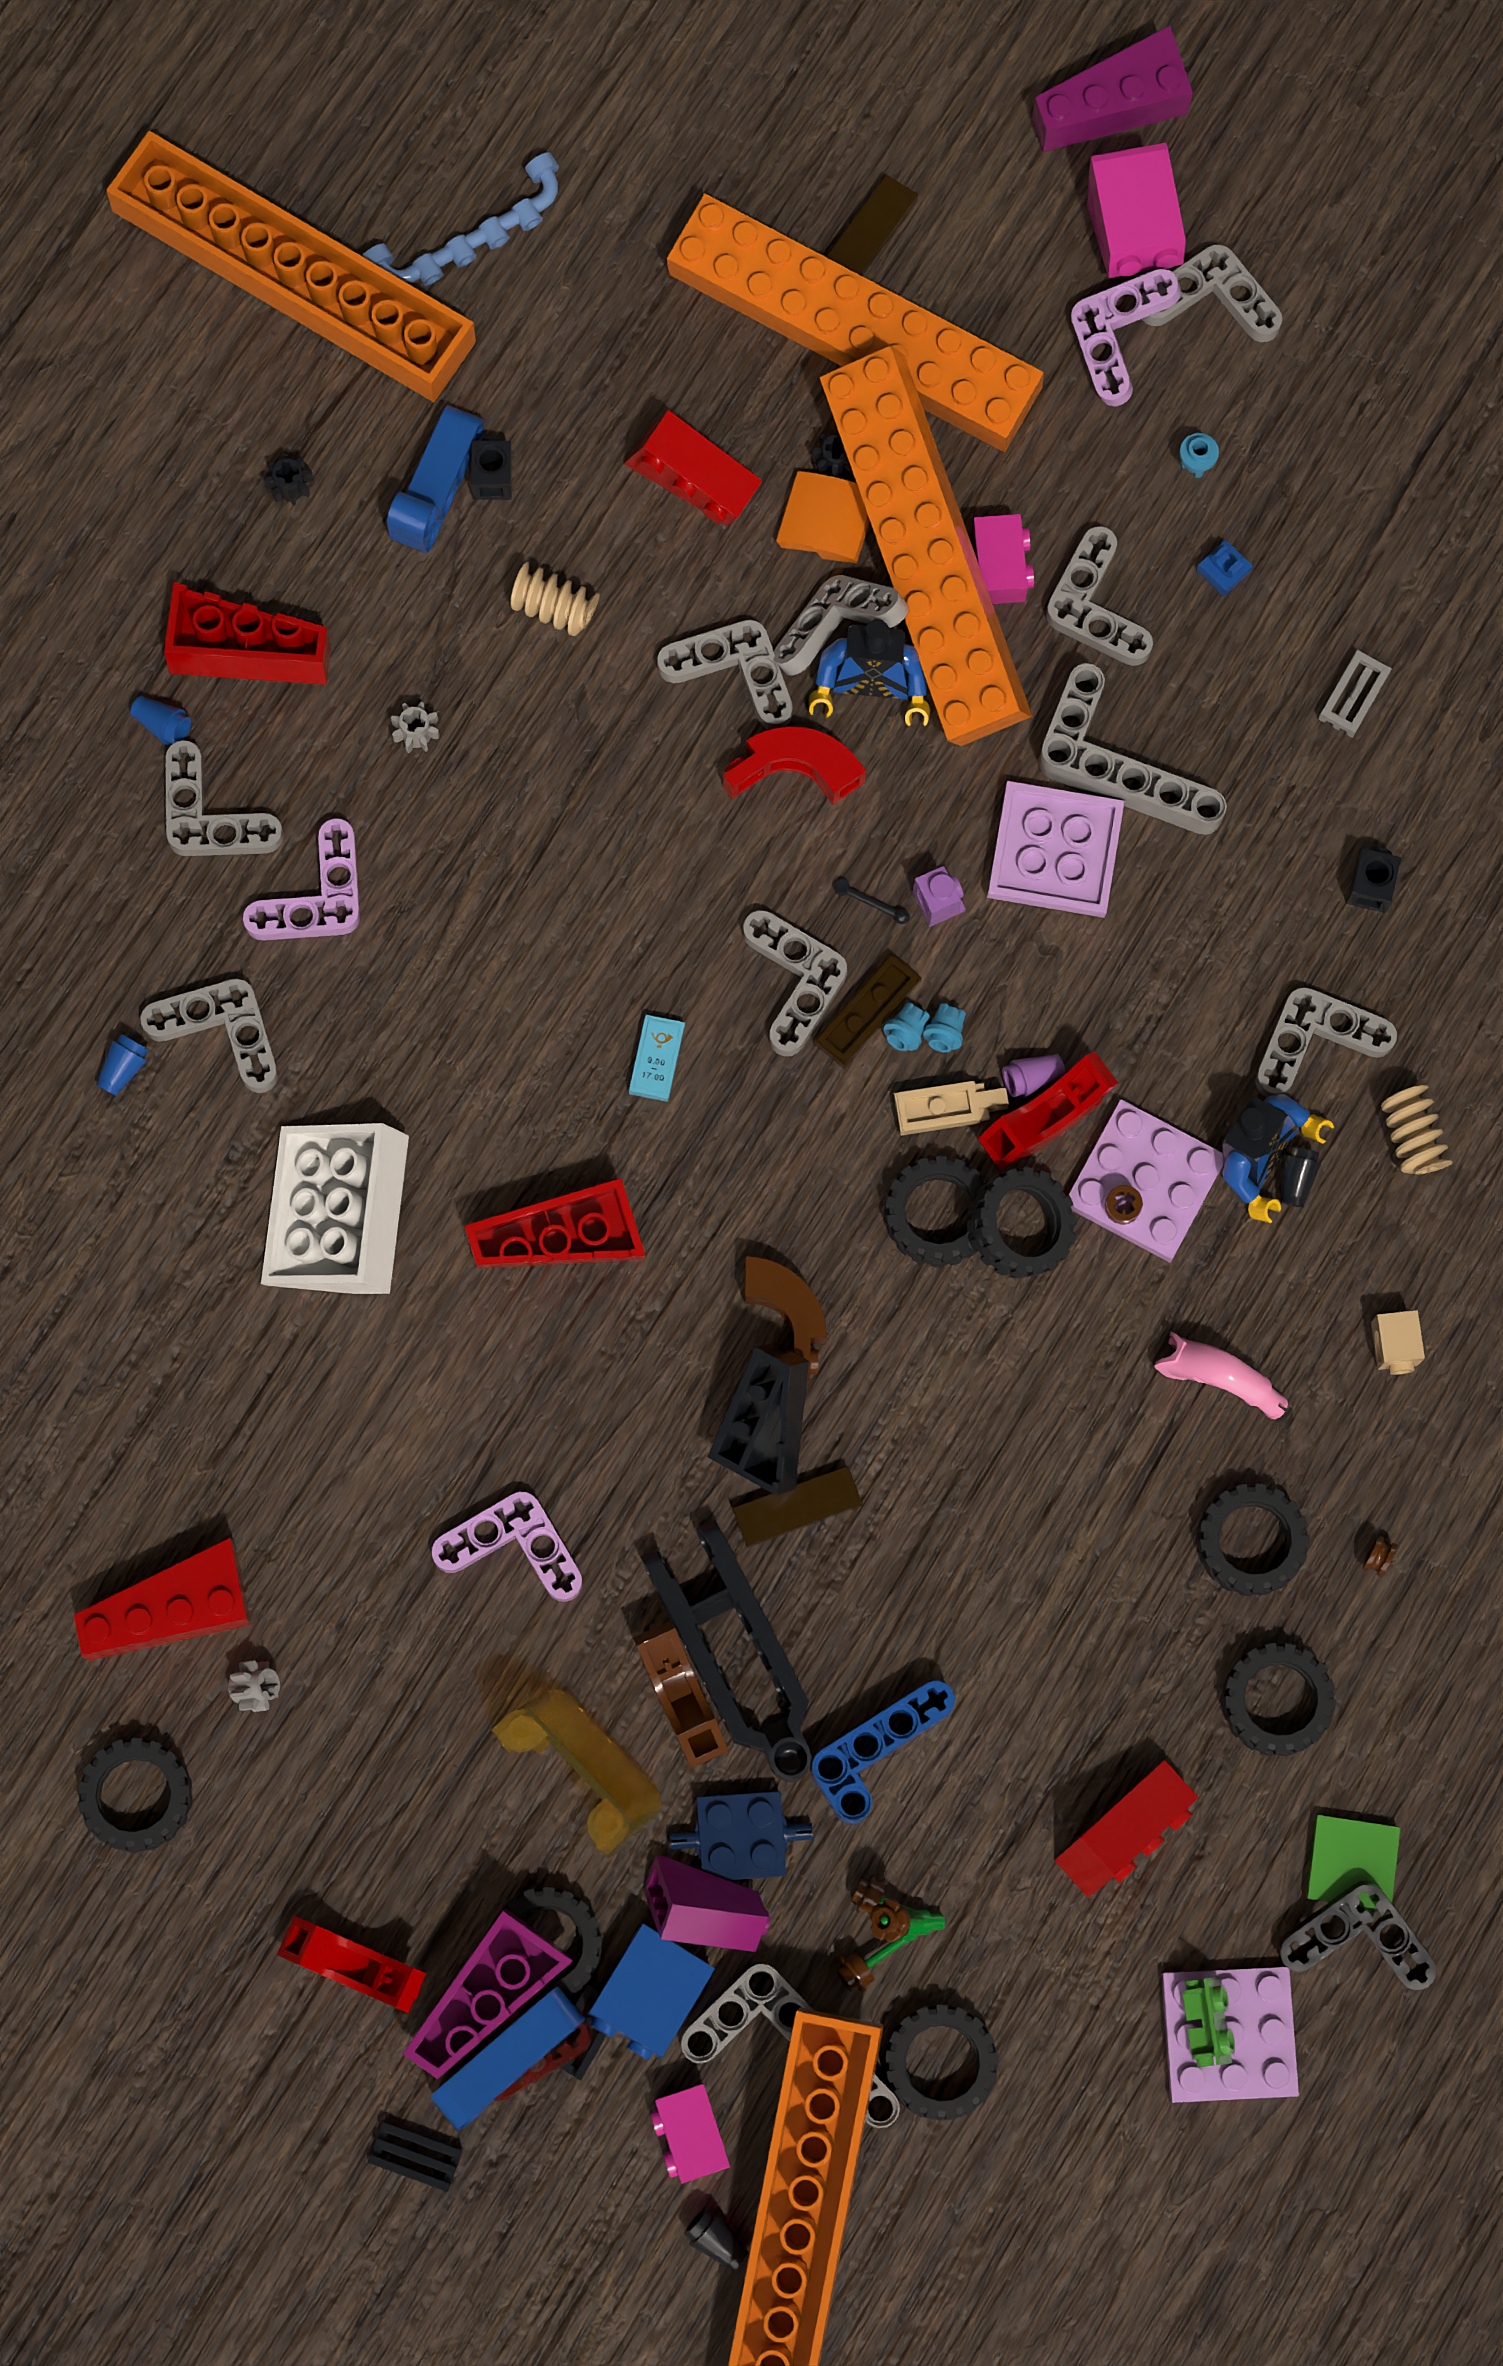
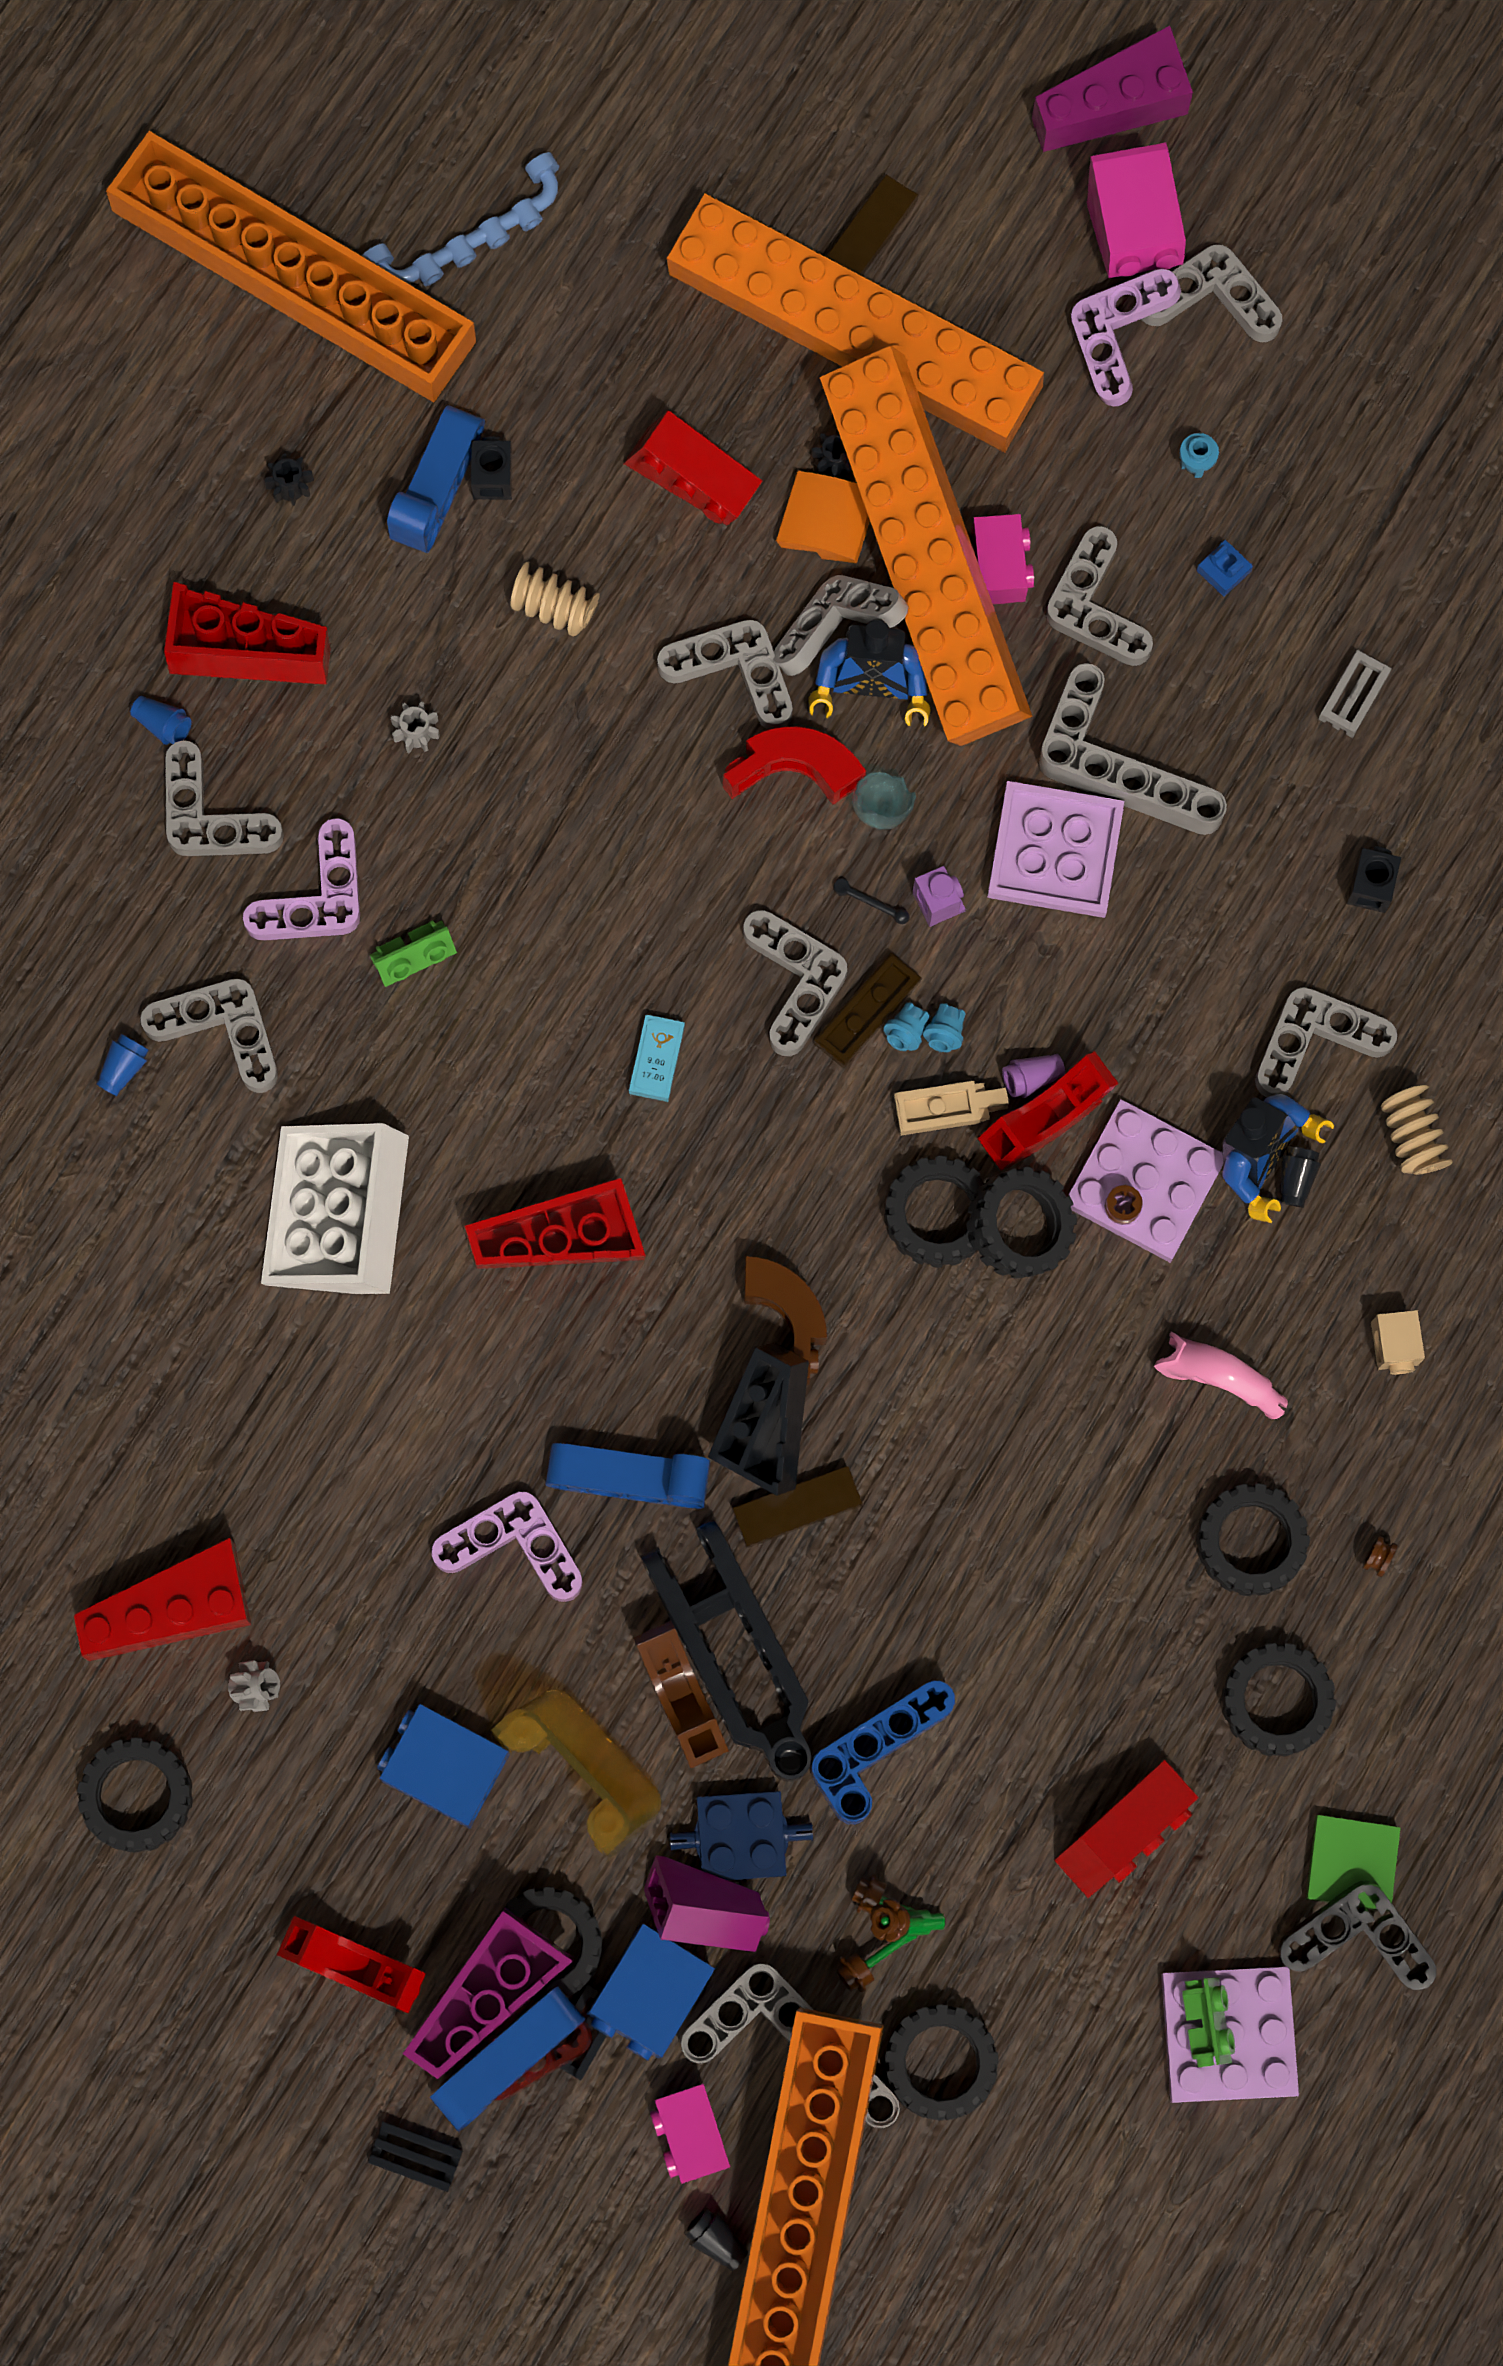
(429, 946): none -> bright green hinge
(443, 1765): none -> blue brick
(629, 1475): none -> blue beam
(882, 800): none -> clear light blue hair

